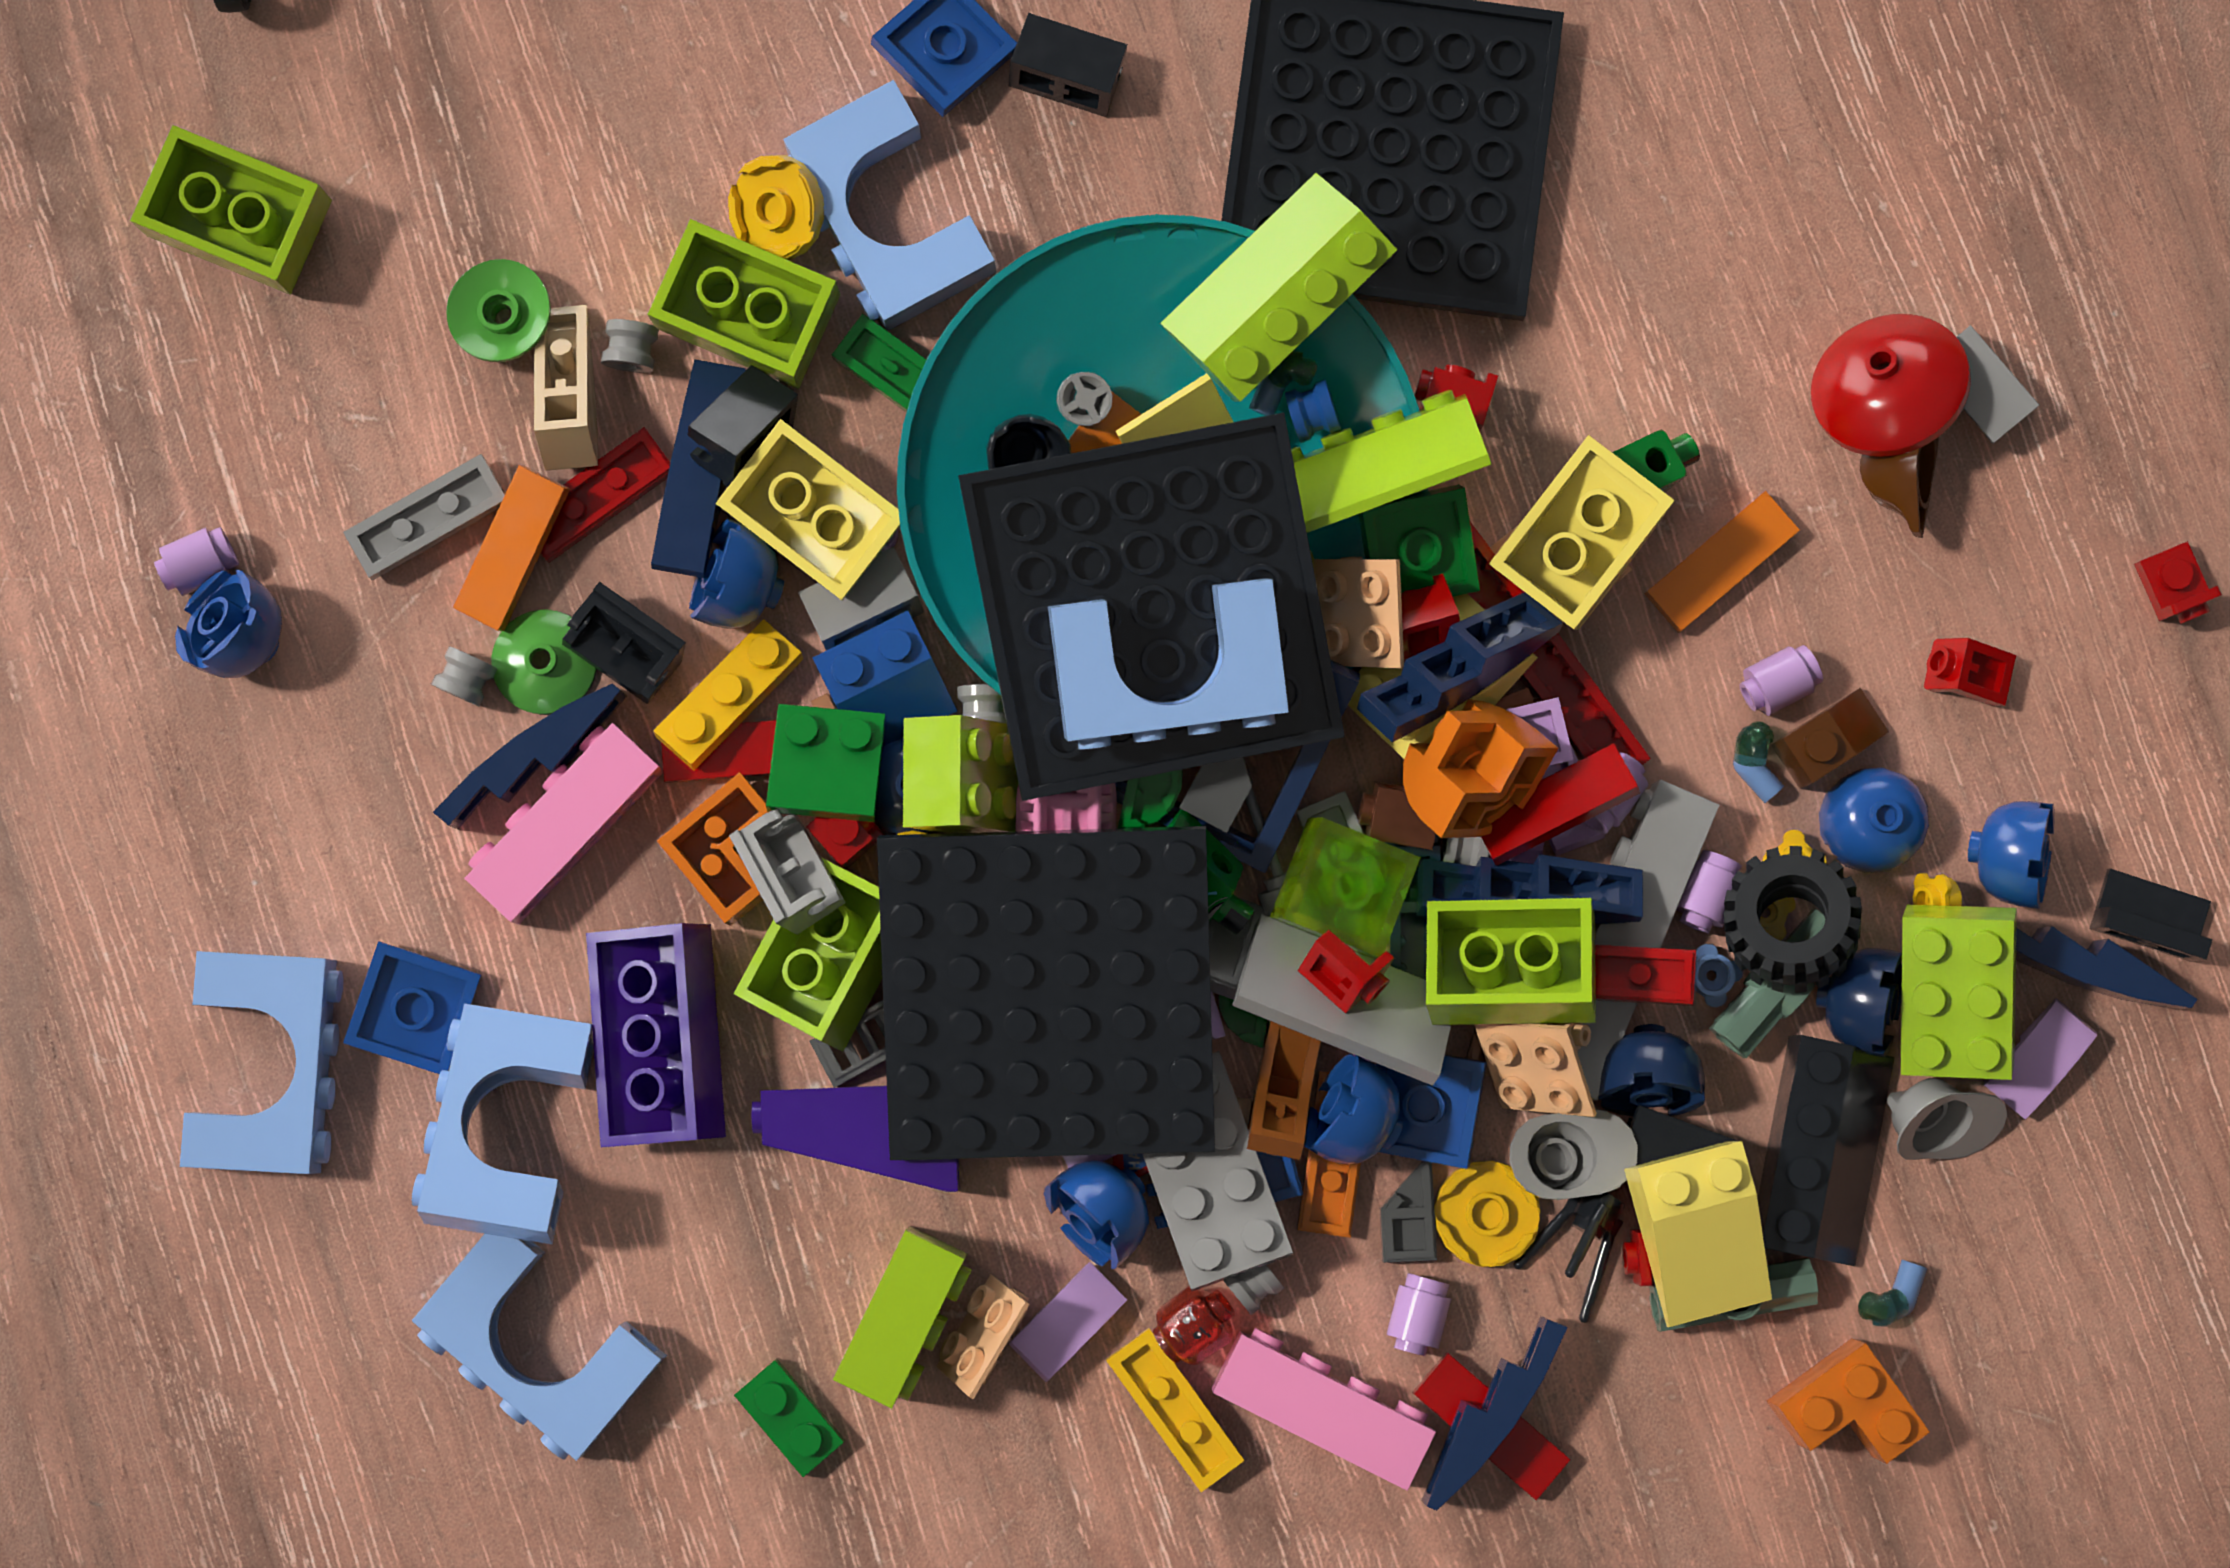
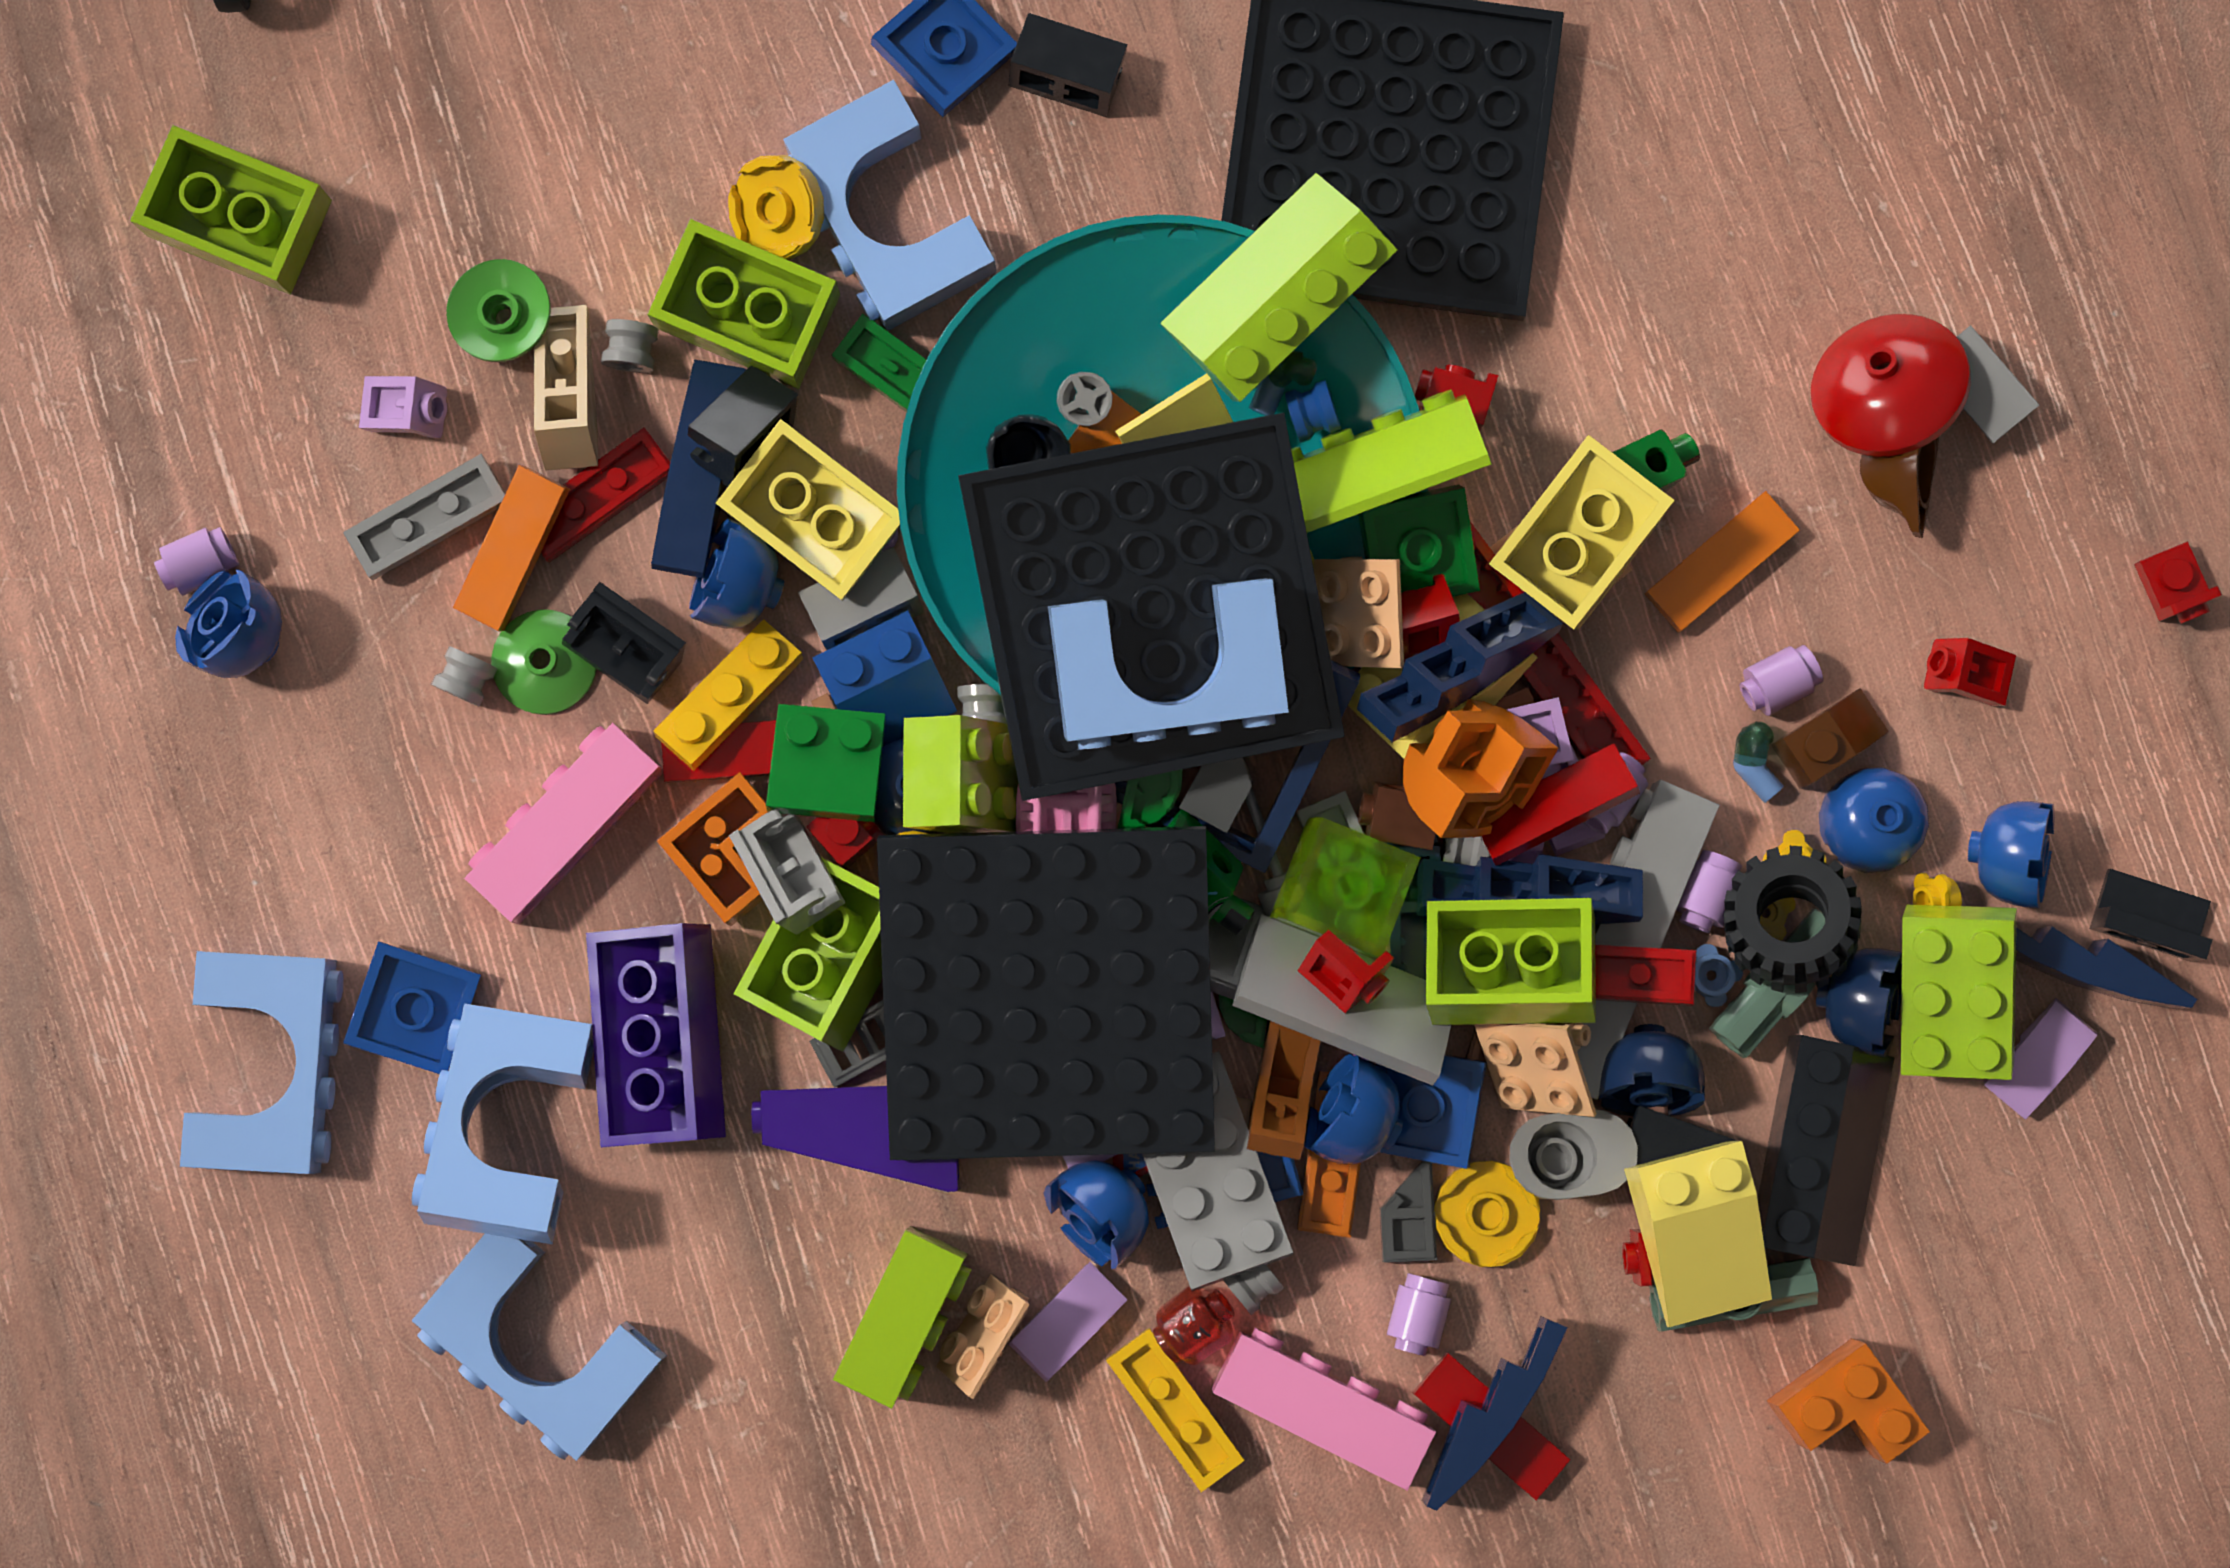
(403, 405): none -> lavender bracket
(547, 742): dark blue slope -> none
(789, 1417): green plate -> none
(1595, 1218): black plant -> none
(1896, 1302): arm -> none
(1944, 1122): light grey piece -> none

